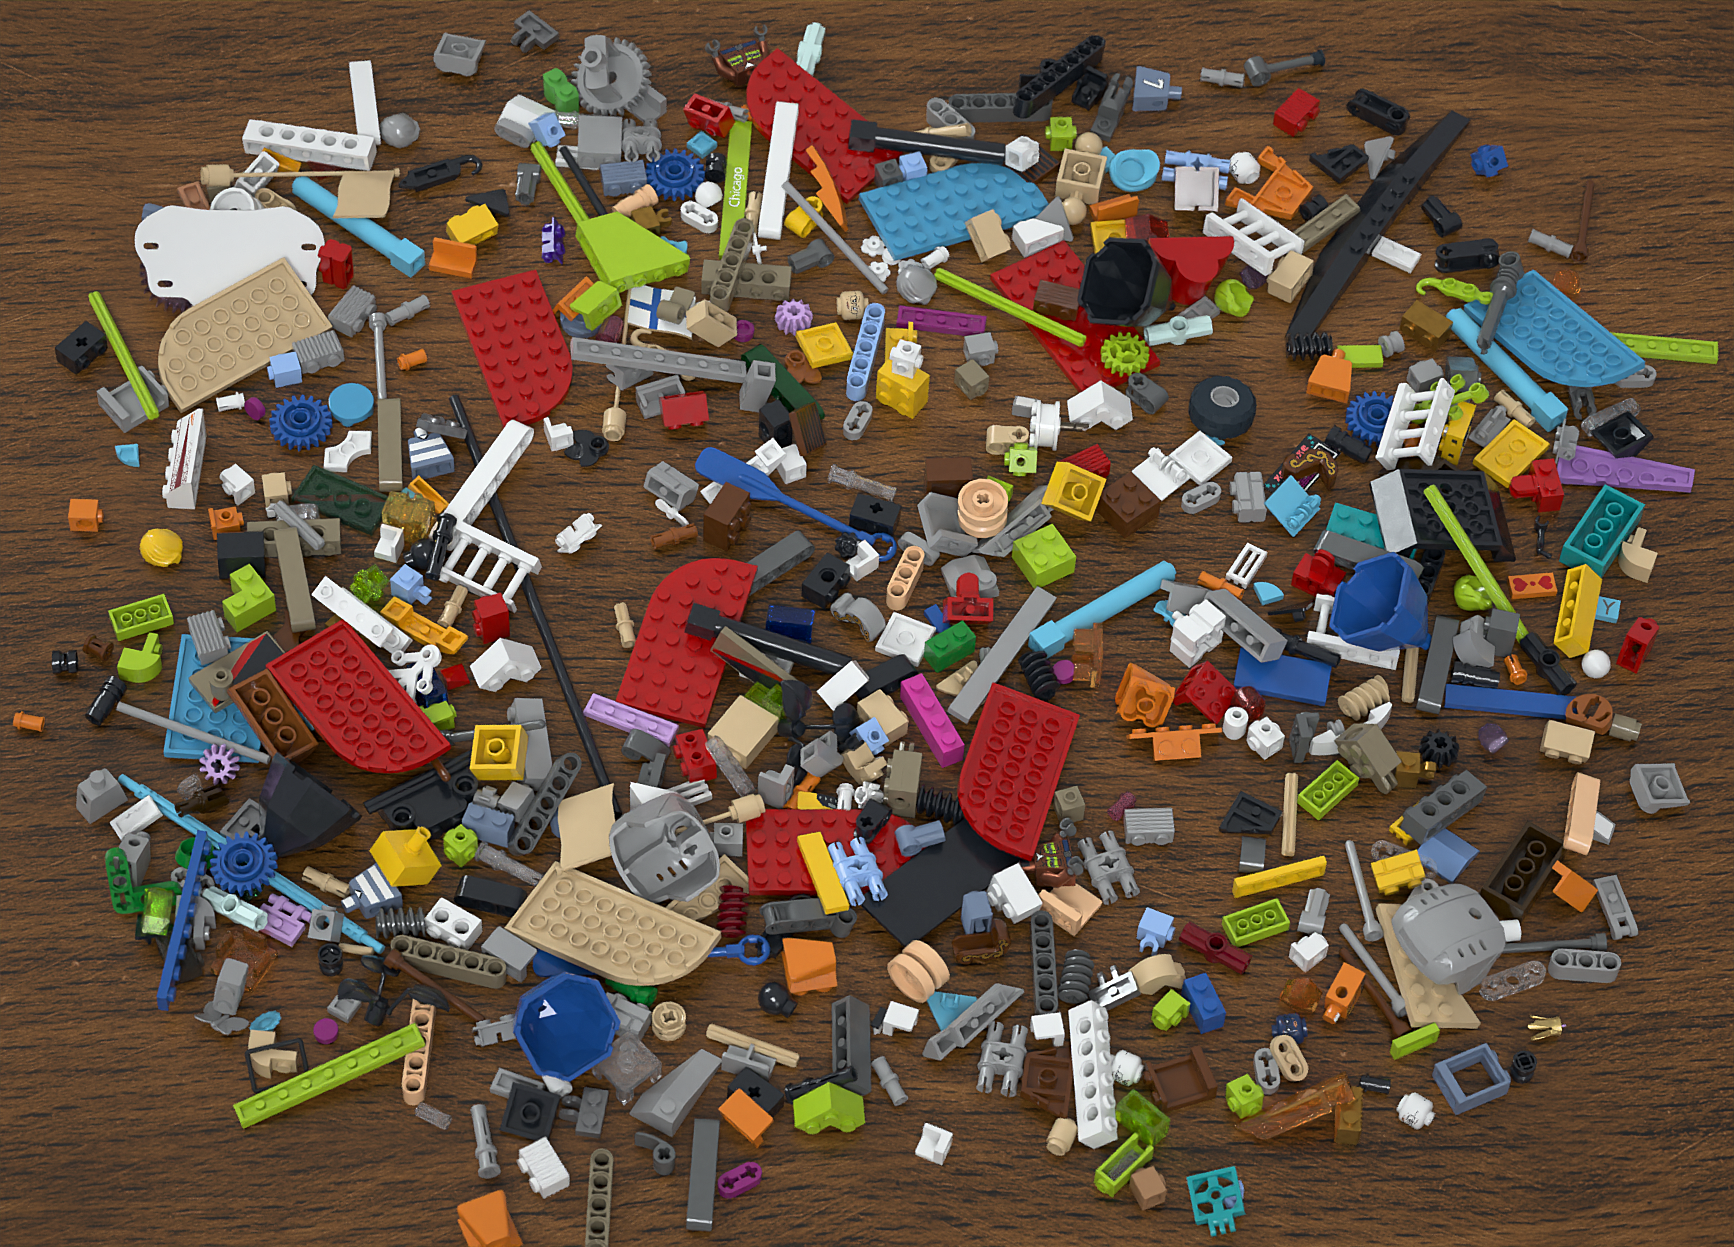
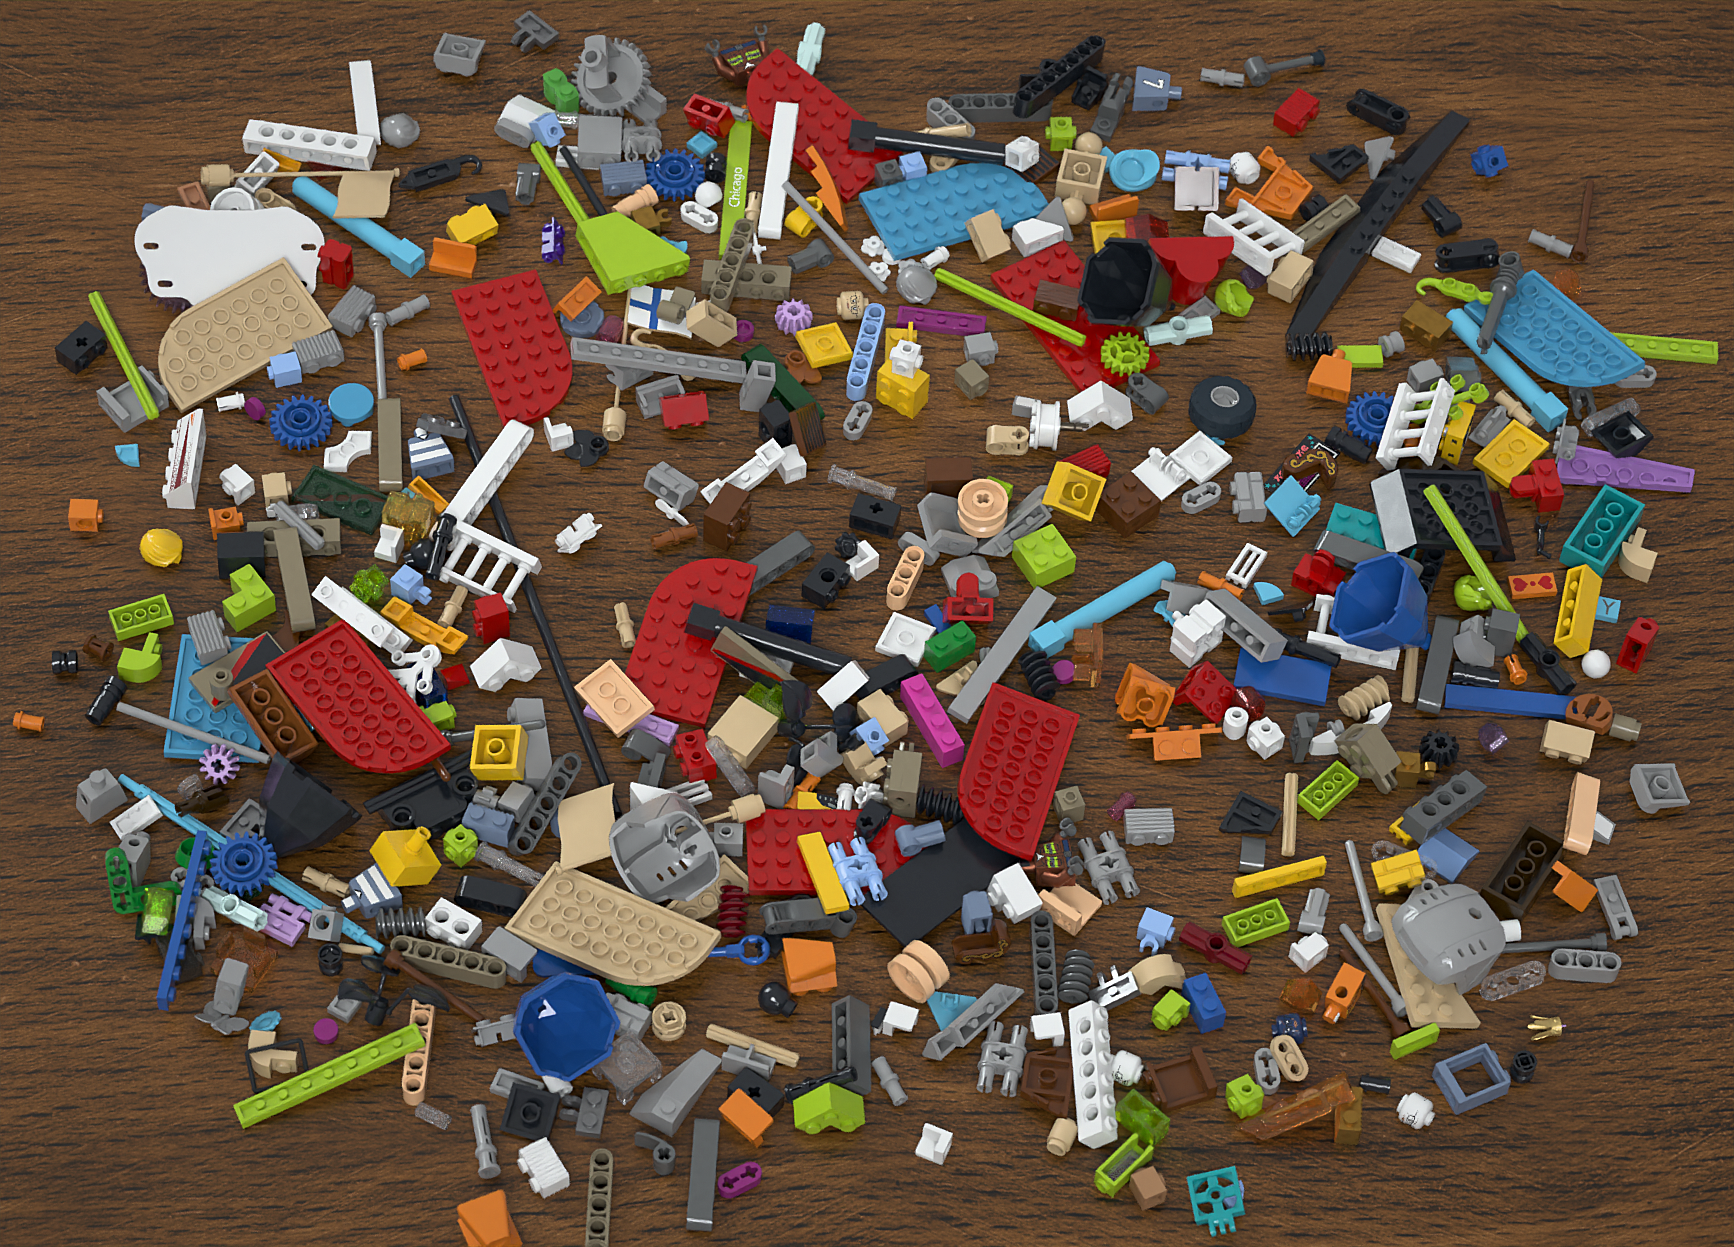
(597, 304): lime panel -> none
(614, 698): none -> light nougat plate
(725, 468): blue piece -> none
(861, 612): light grey animal -> none
(1027, 465): lime brick -> none

